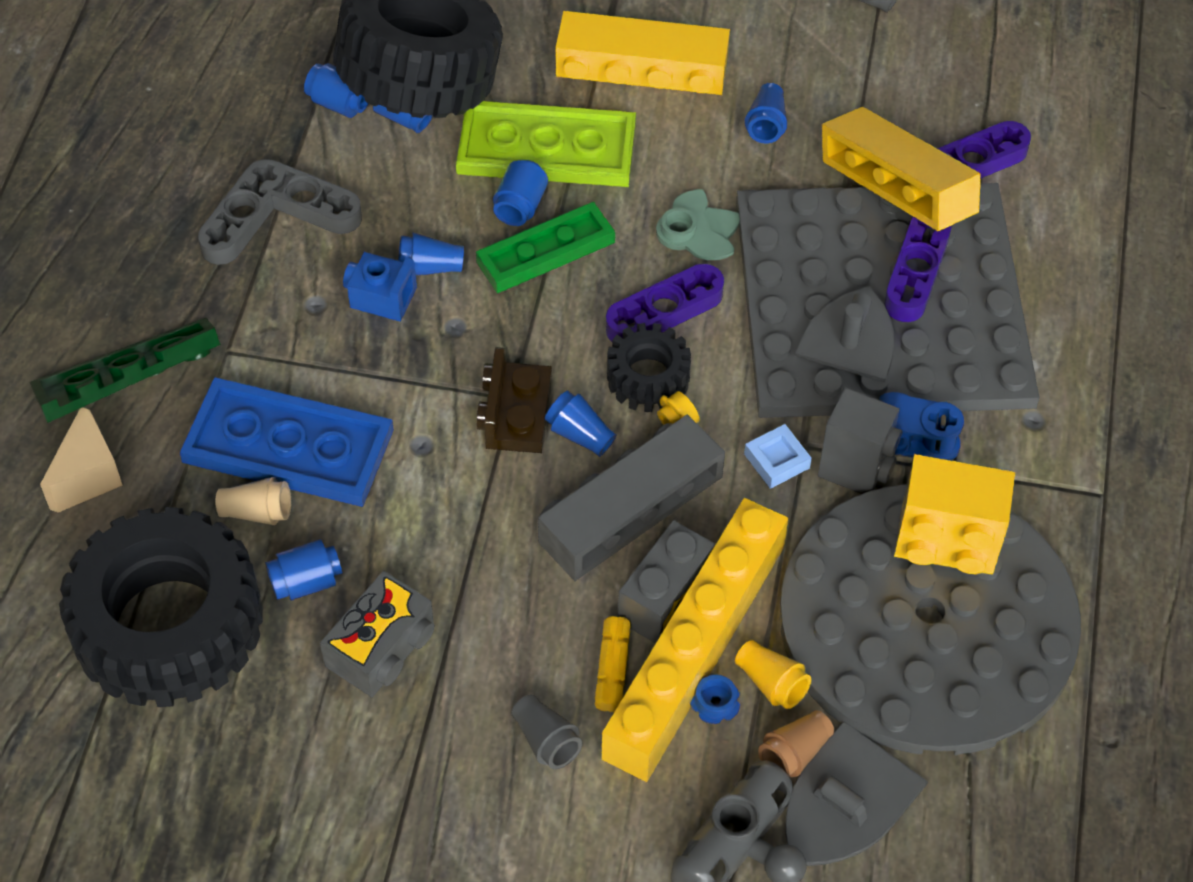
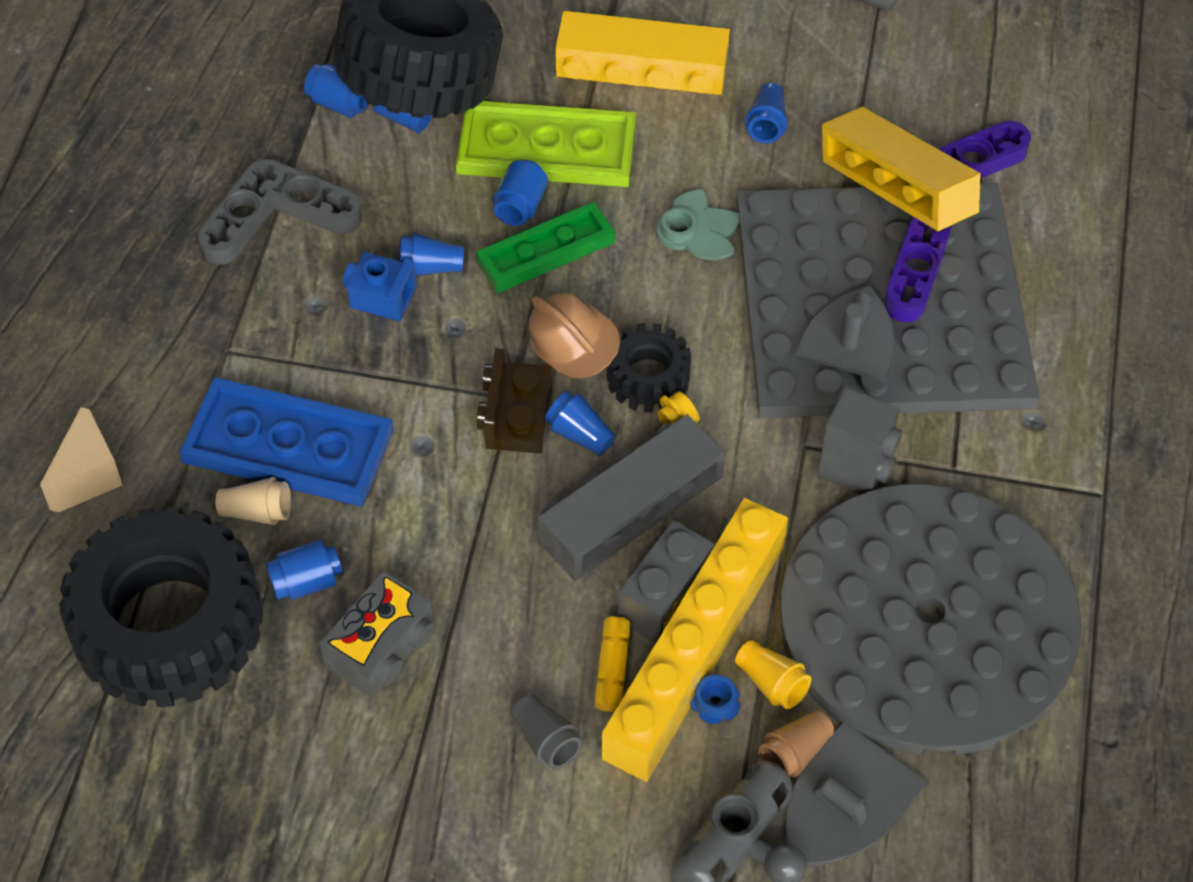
(104, 375): dark green wing -> none
(572, 335): none -> medium nougat piece
(673, 288): dark purple beam -> none
(777, 456): light blue plate -> none
(922, 426): blue piece -> none
(954, 514): yellow brick -> none

